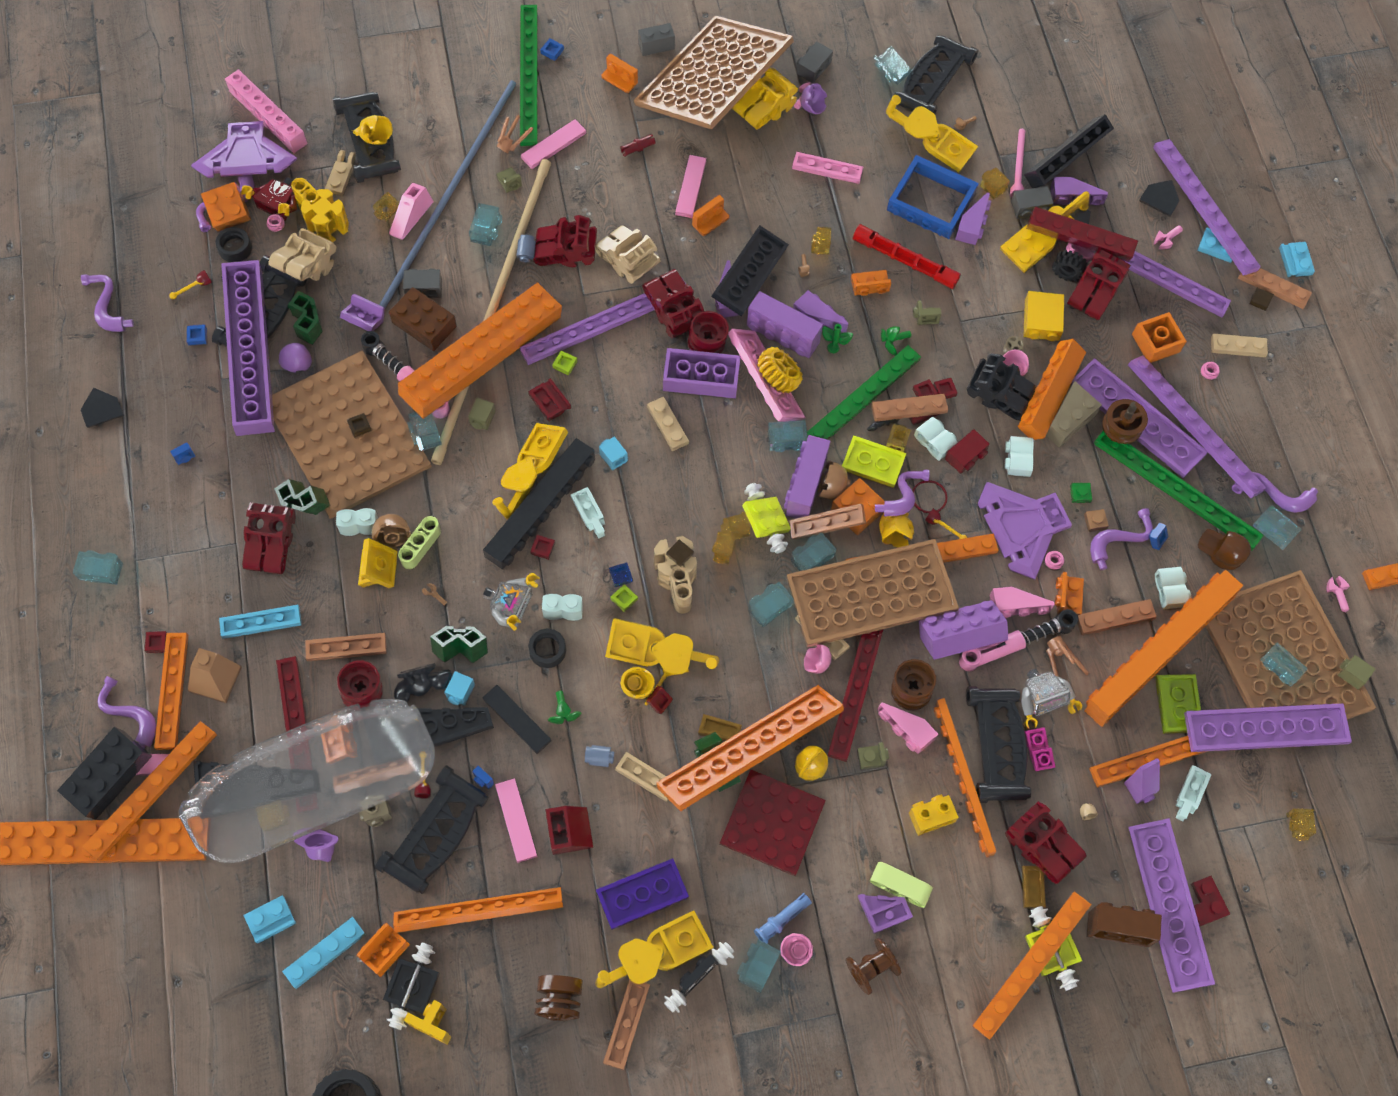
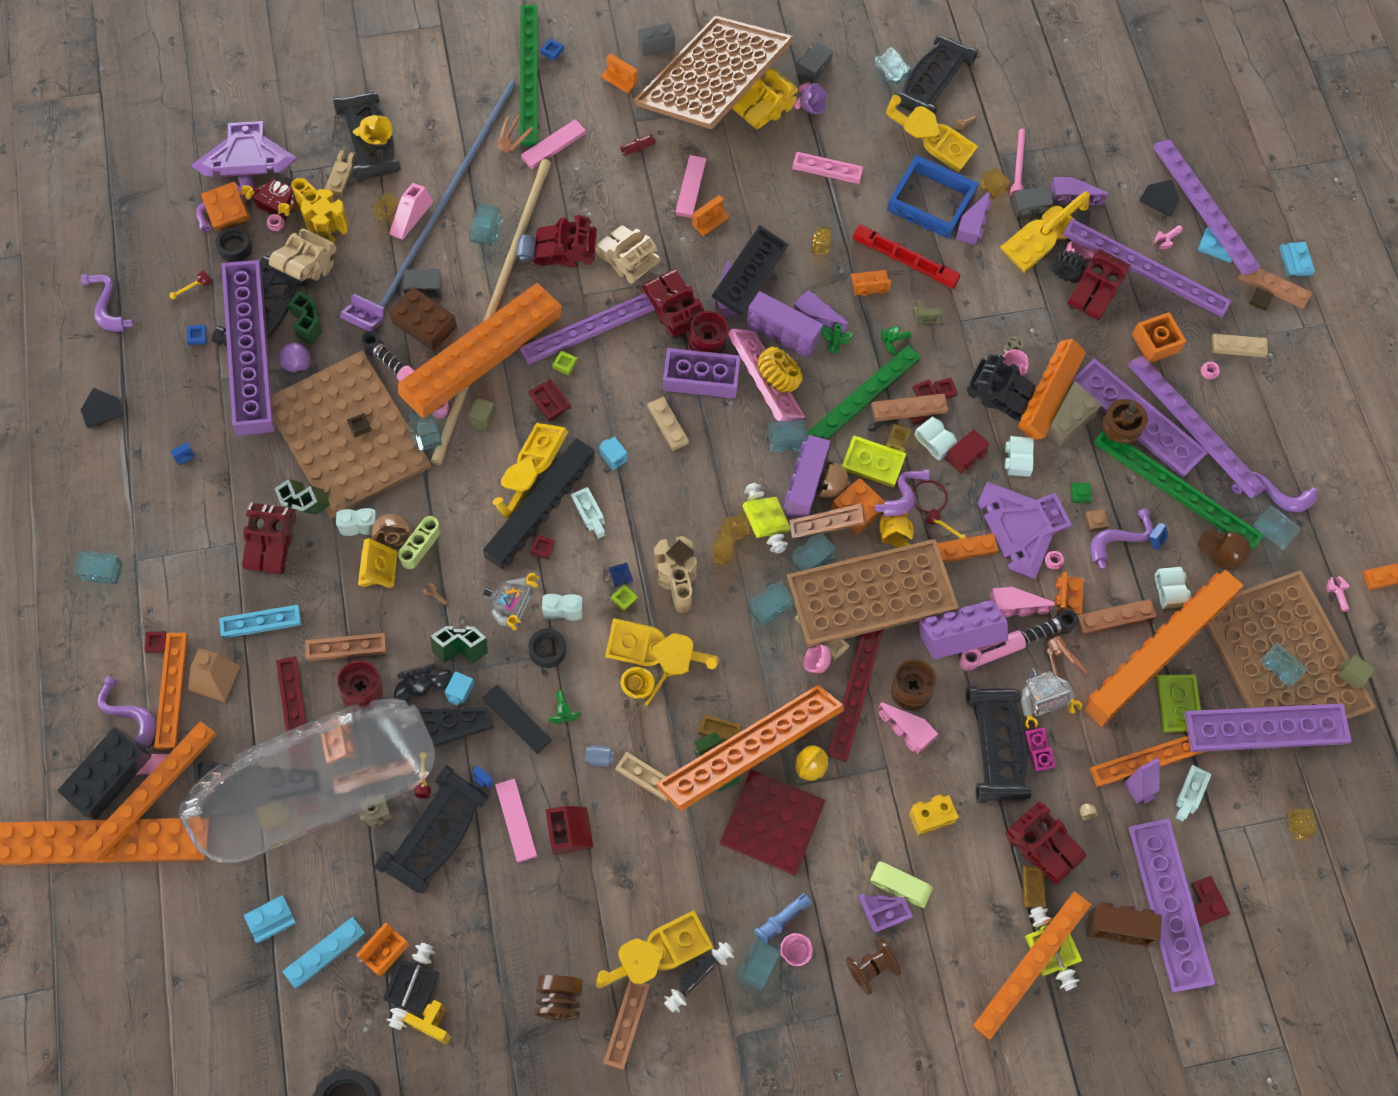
(266, 111): bright pink brick -> none
(318, 845): medium lavender piece -> none
(477, 910): orange plate -> none
(509, 179): olive bracket -> none
(642, 894): dark purple plate -> none
(659, 699): dark red plate -> none
(804, 269): medium nougat hand -> none
(872, 756): olive bracket -> none
(966, 785): orange plate -> none
(1044, 316): yellow brick -> none
(1069, 151): black brick -> none
(1081, 234): dark red brick -> none

